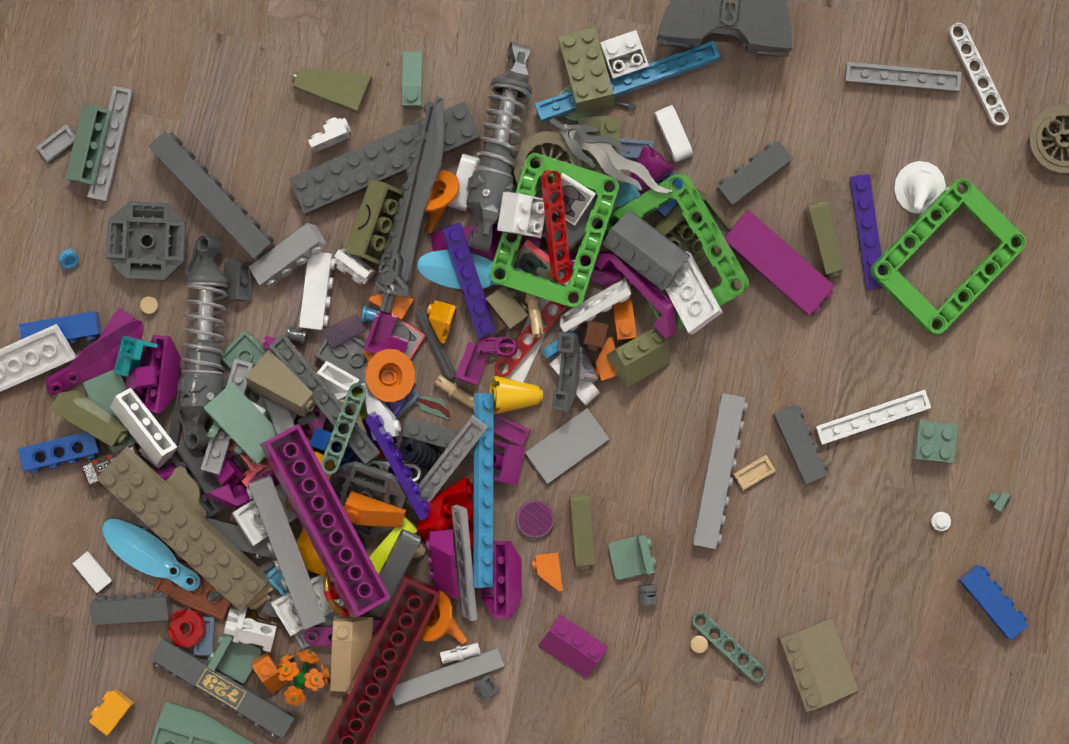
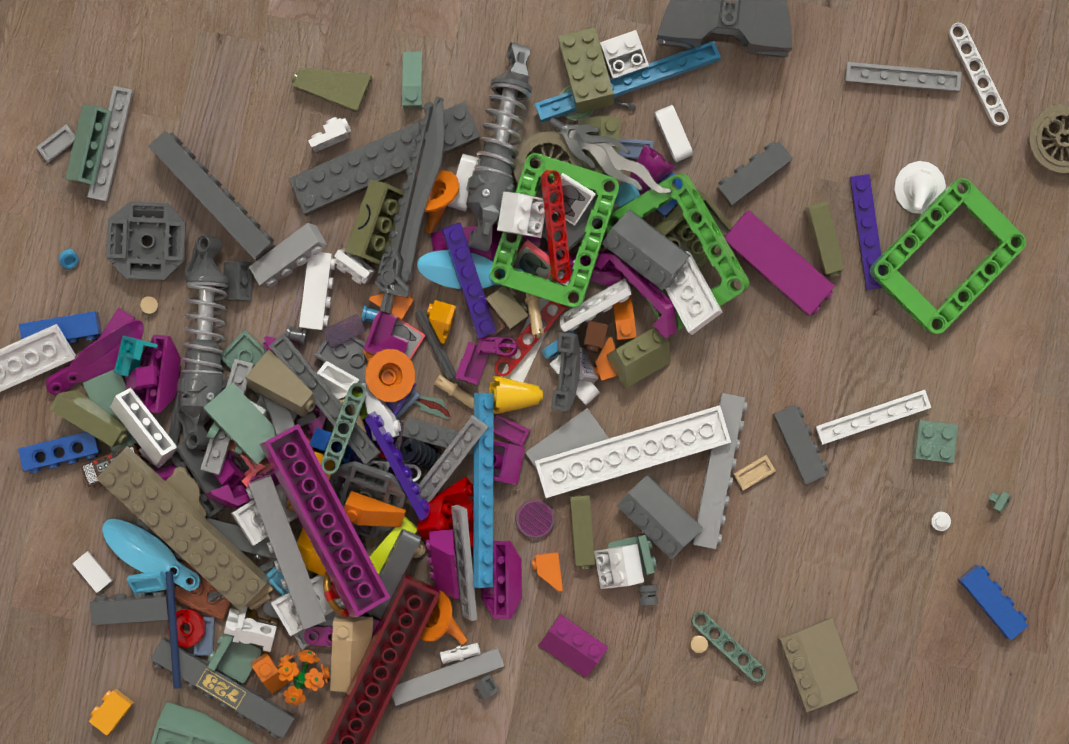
(147, 582): none -> medium azure tile
(173, 629): none -> dark blue piece
(619, 566): none -> white slope
(633, 451): none -> white plate
(659, 517): none -> dark grey slope

